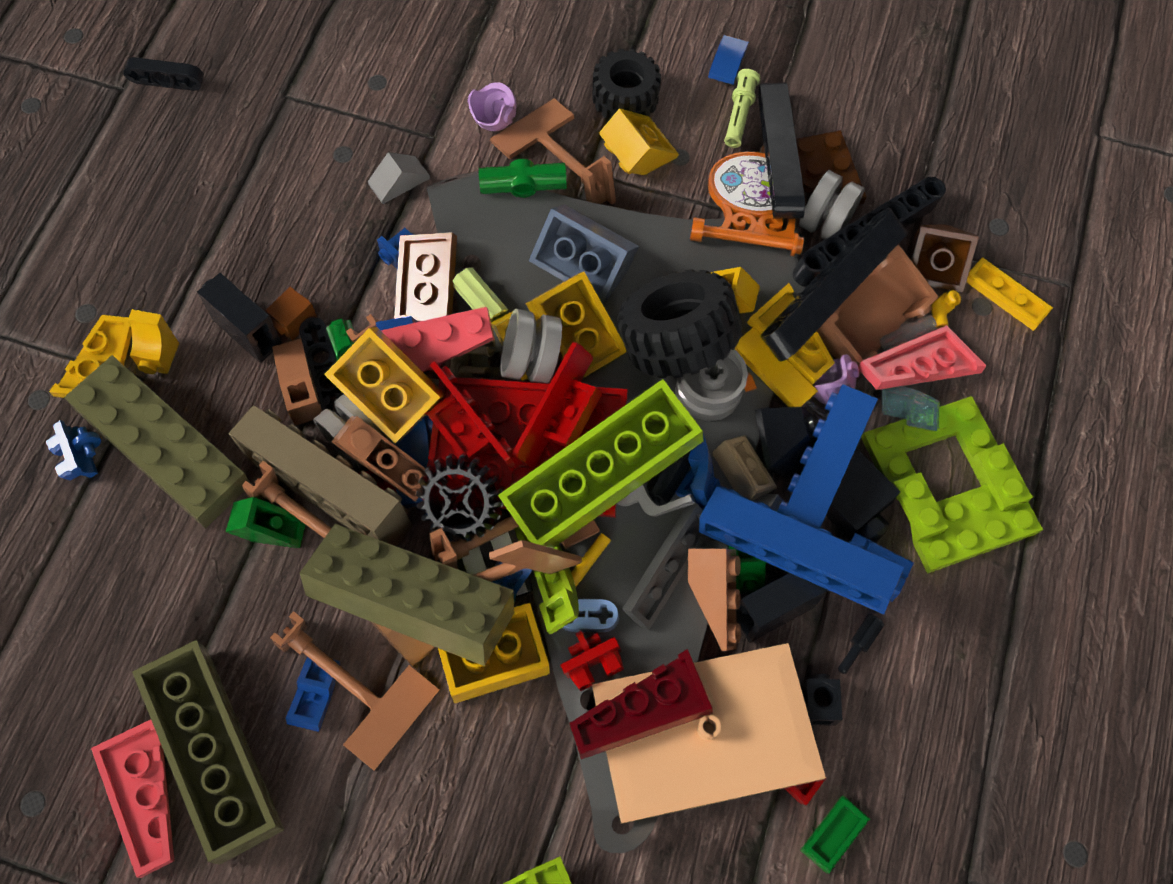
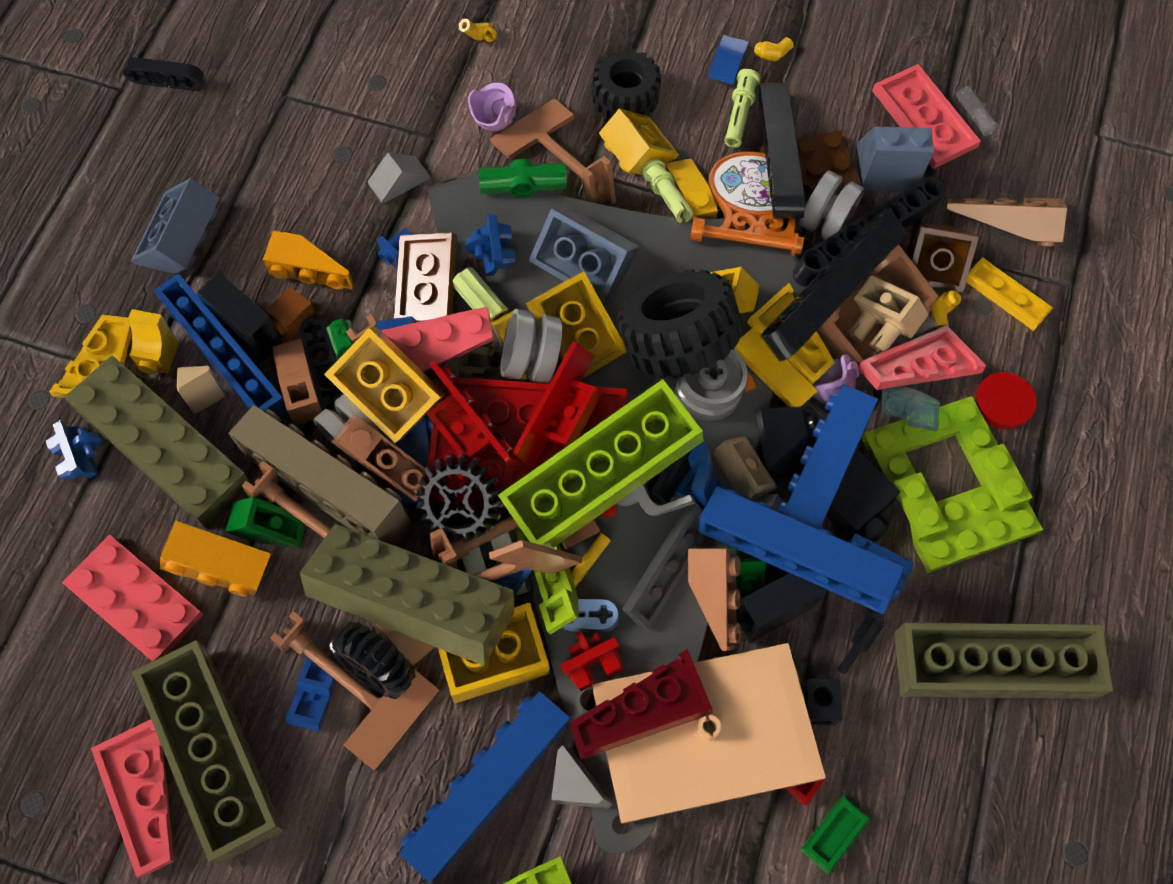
(132, 599): none -> coral plate
(177, 228): none -> sand blue slope
(199, 387): none -> tan slope
(213, 559): none -> light orange wedge
(219, 347): none -> blue brick
(299, 259): none -> light orange slope
(372, 660): none -> black gear
(478, 31): none -> yellow arm
(484, 788): none -> blue brick
(487, 245): none -> blue hips
(575, 784): none -> light grey slope
(664, 184): none -> yellowish green pin
(693, 188): none -> yellow slope
(772, 51): none -> yellow arm
(890, 306): none -> tan brick
(894, 157): none -> sand blue slope
(918, 103): none -> coral plate
(976, 110): none -> clear axle
(1002, 660): none -> olive brick
(1005, 400): none -> red tile
(1033, 219): none -> medium nougat wedge

